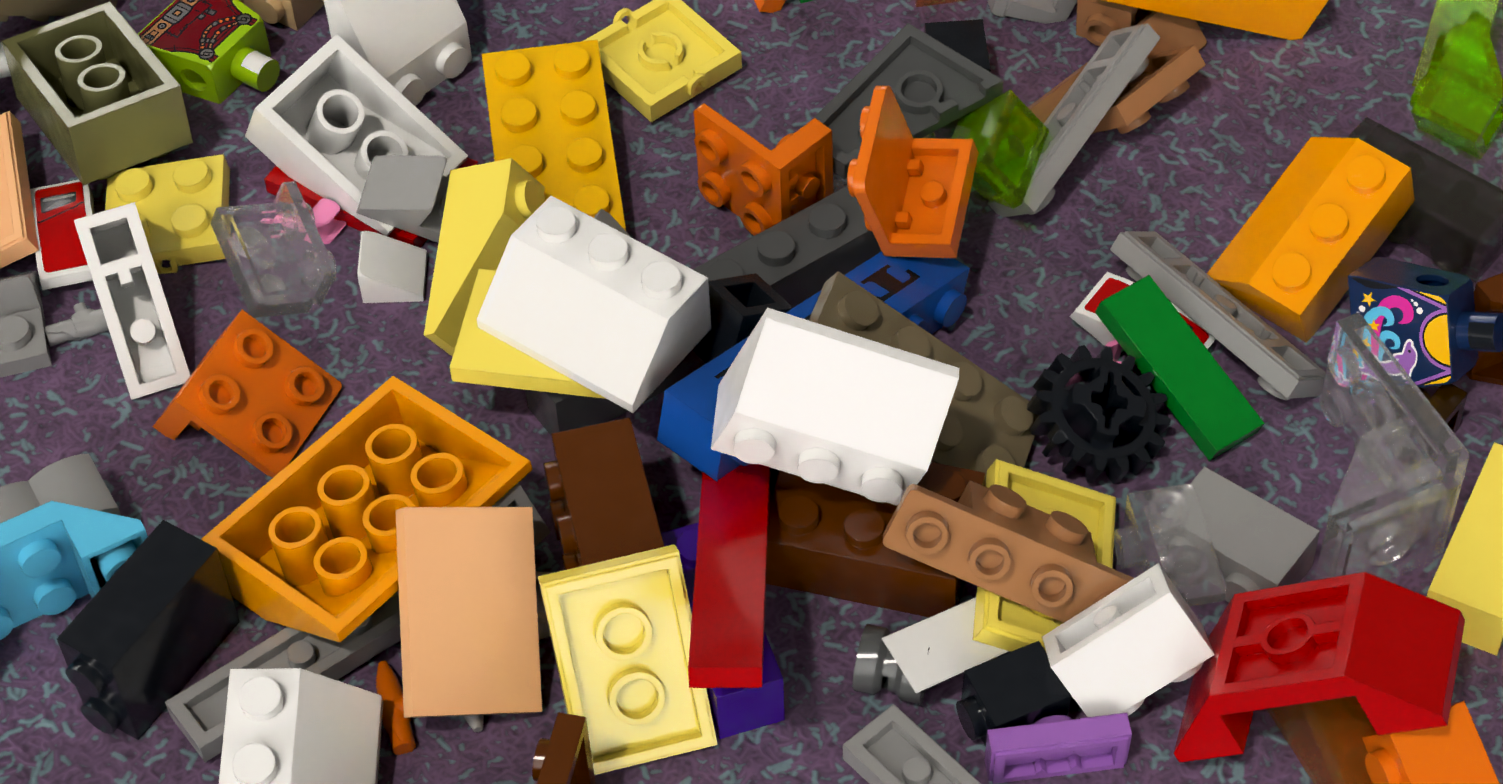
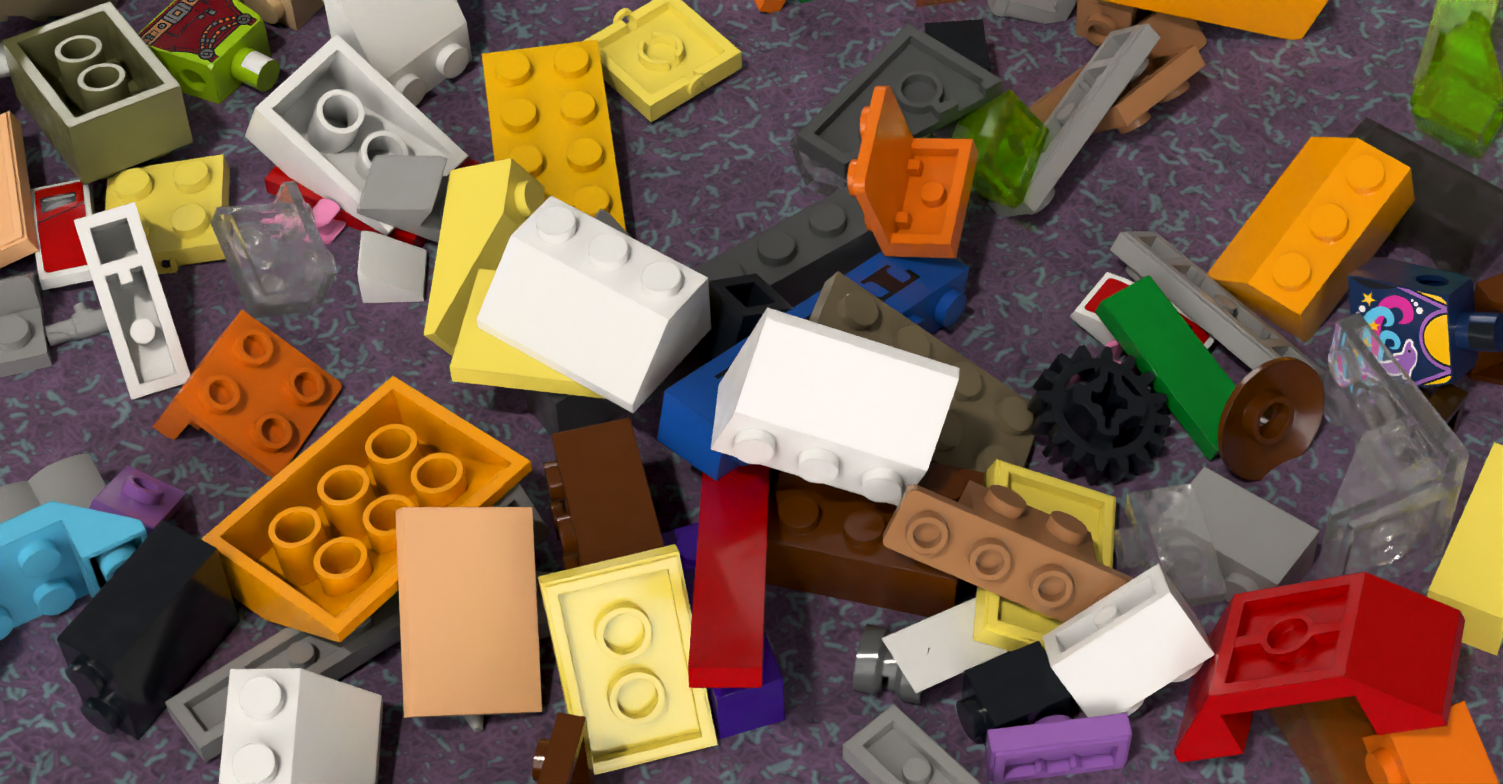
(139, 497): none -> medium lavender plate
(393, 718): orange helmet -> none
(757, 181): orange bracket -> none
(1270, 417): none -> reddish brown dish

